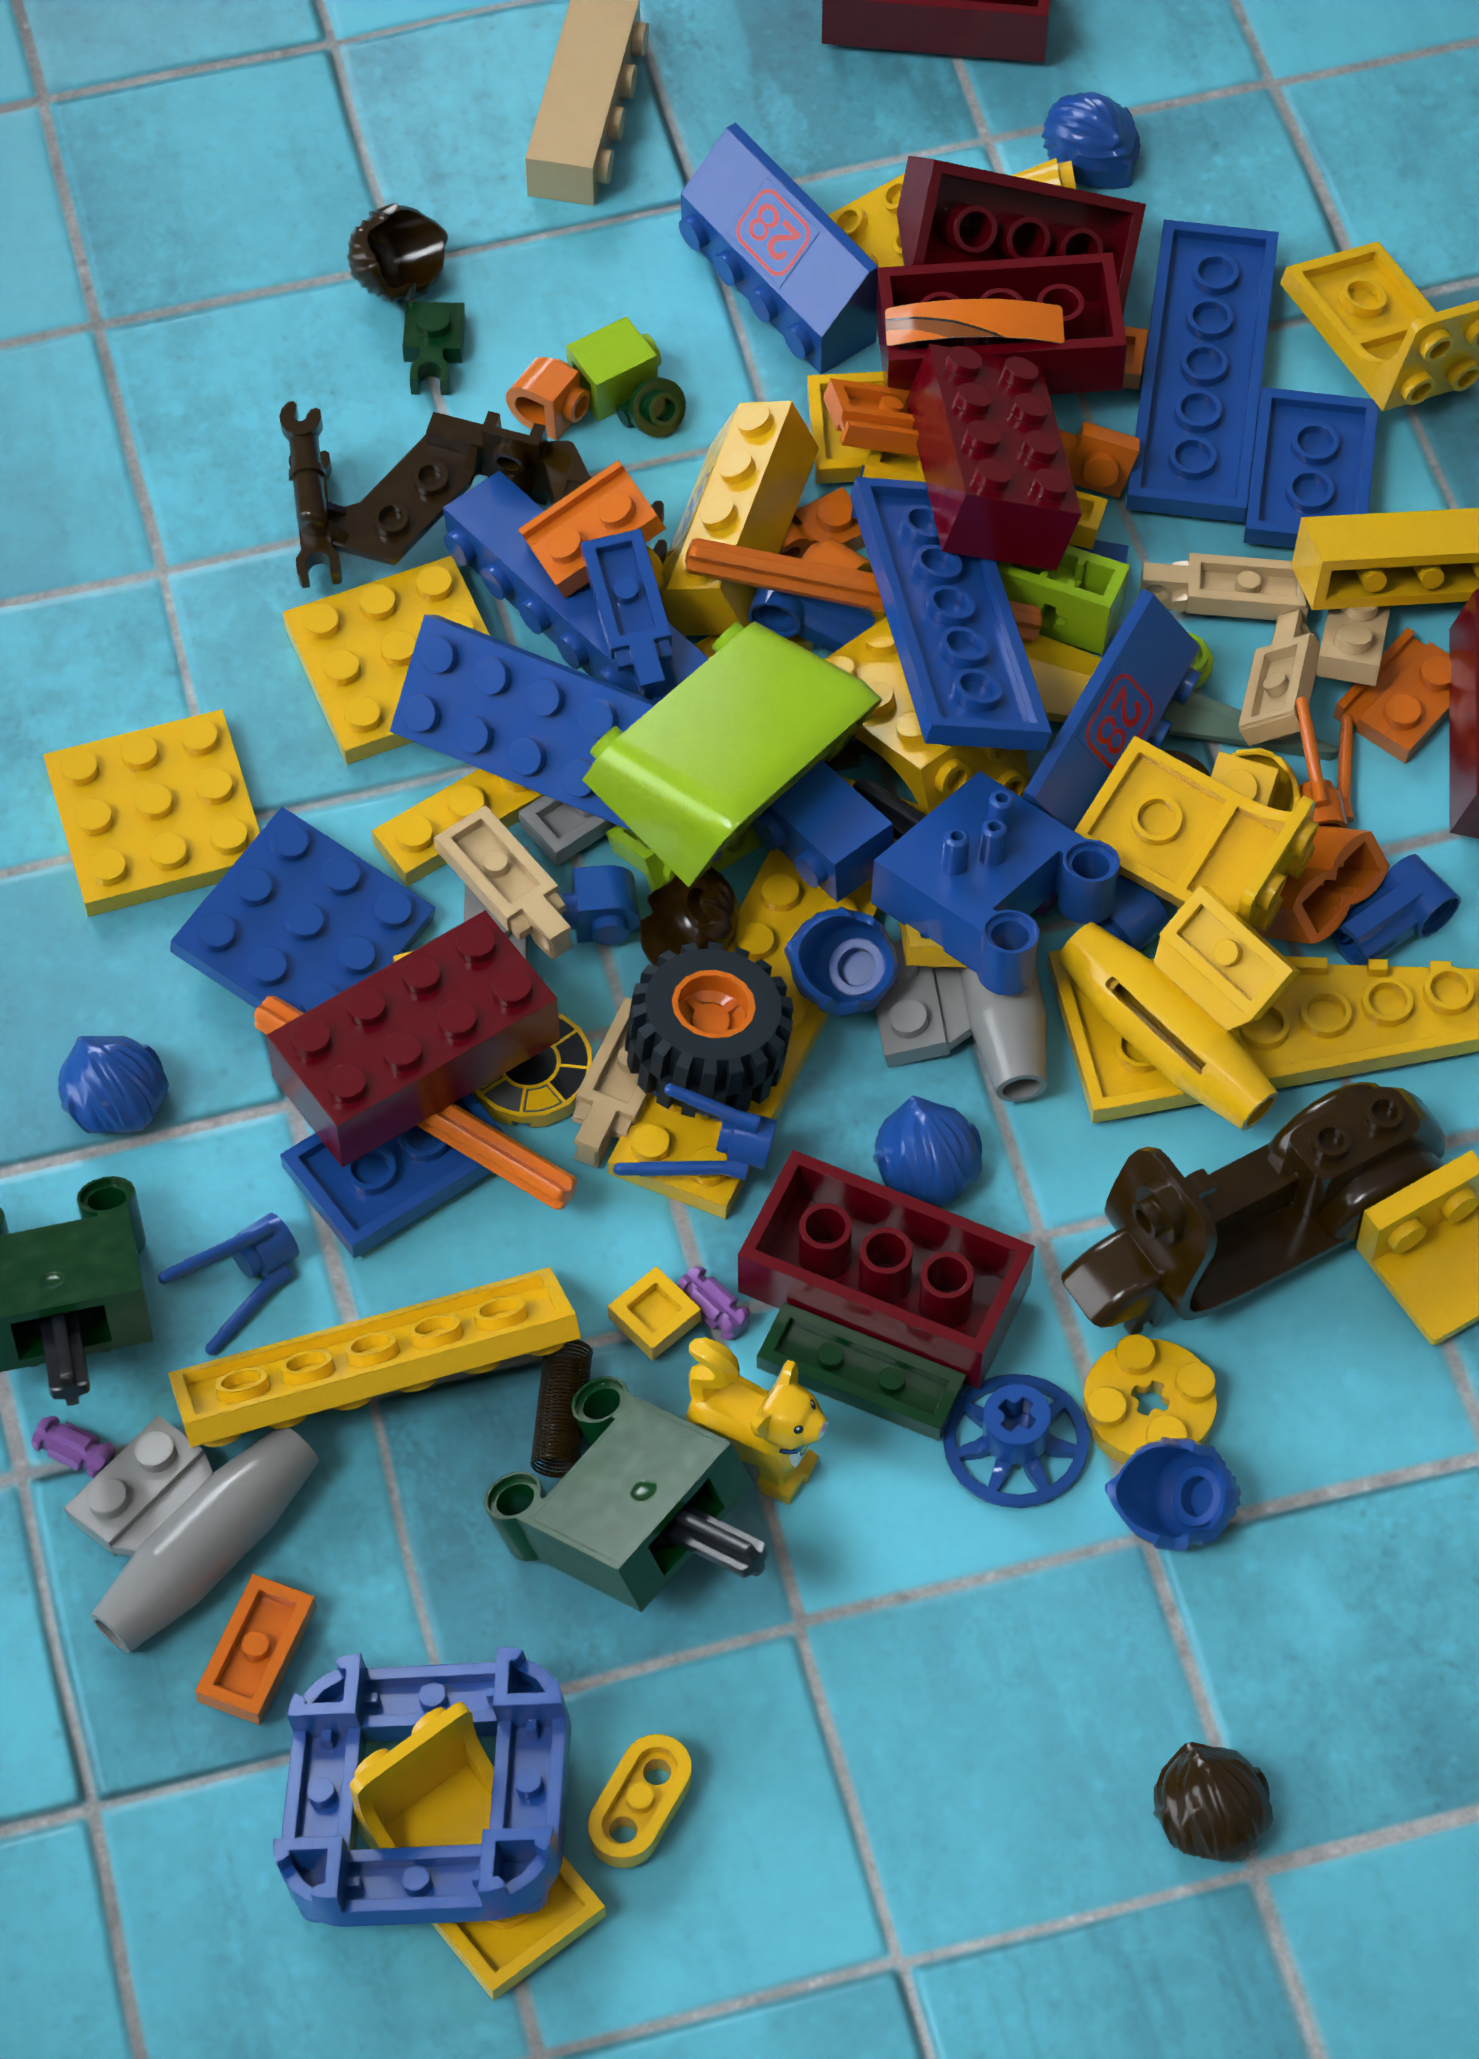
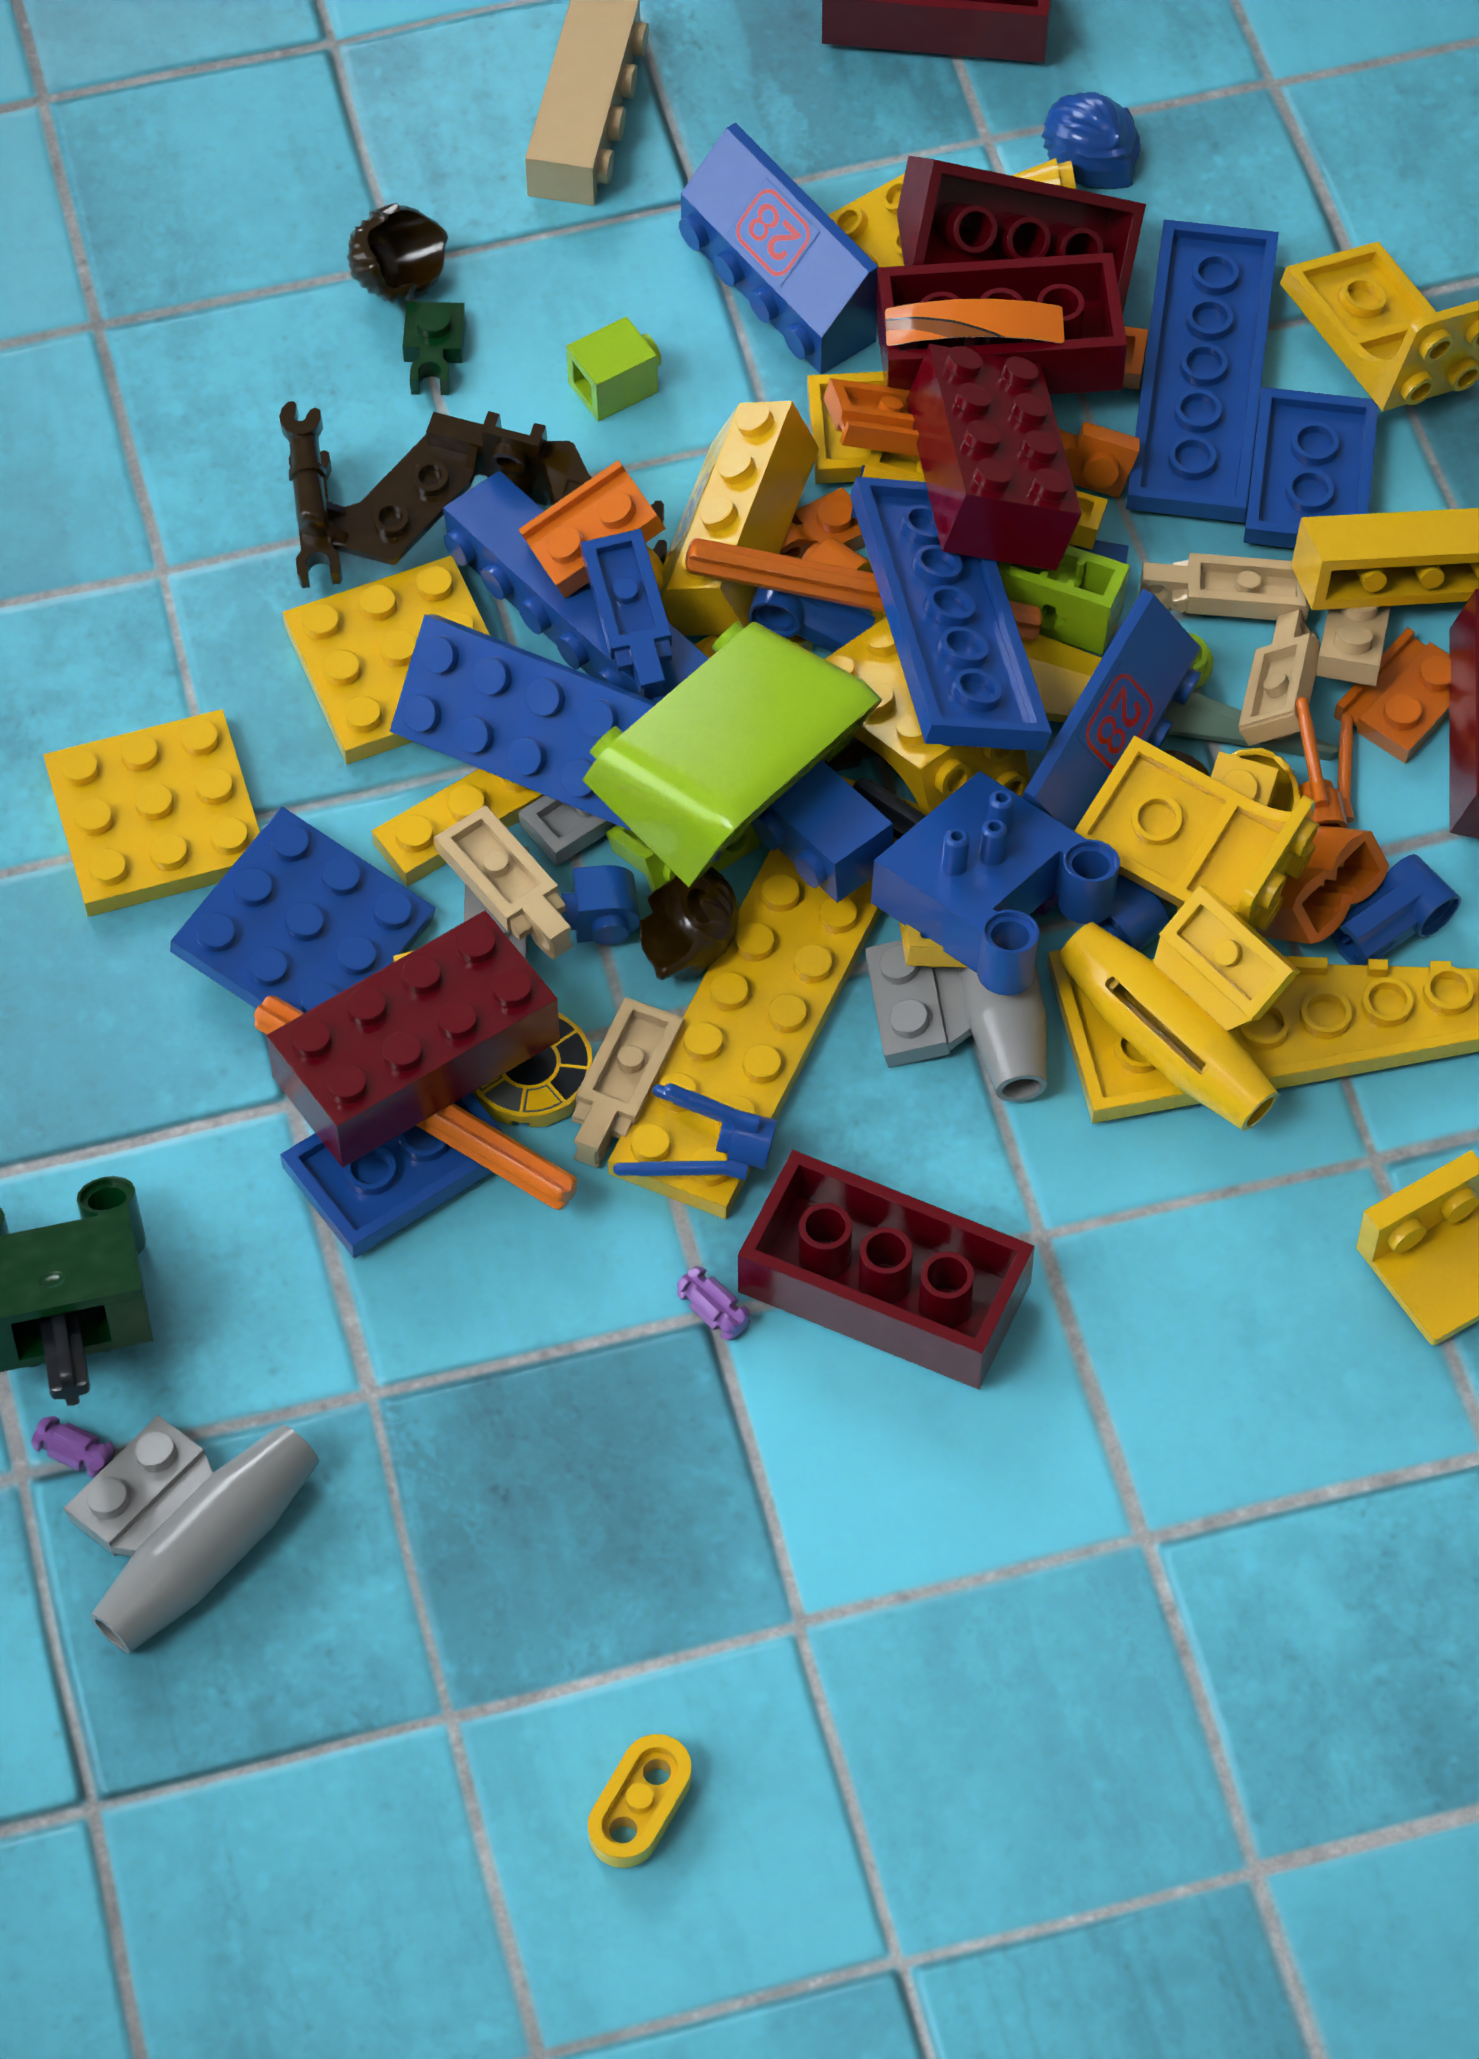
(112, 1084): blue hair -> none
(256, 1649): orange plate -> none
(257, 1249): blue plant -> none
(373, 1357): yellow plate -> none
(427, 1883): blue plate -> none
(440, 1794): yellow bracket -> none
(548, 396): orange plate -> none
(561, 1418): dark brown piece -> none
(632, 1502): piece -> none
(654, 407): dark green plate -> none
(654, 1313): yellow plate -> none
(709, 1027): black wheel -> none
(763, 1425): yellow animal -> none
(843, 961): blue hair -> none
(863, 1371): dark green plate -> none
(928, 1151): blue hair -> none
(1016, 1433): blue wheel -> none
(1144, 1367): yellow plate -> none
(1175, 1493): blue hair -> none
(1212, 1803): dark brown hair -> none
(1256, 1220): dark brown piece -> none

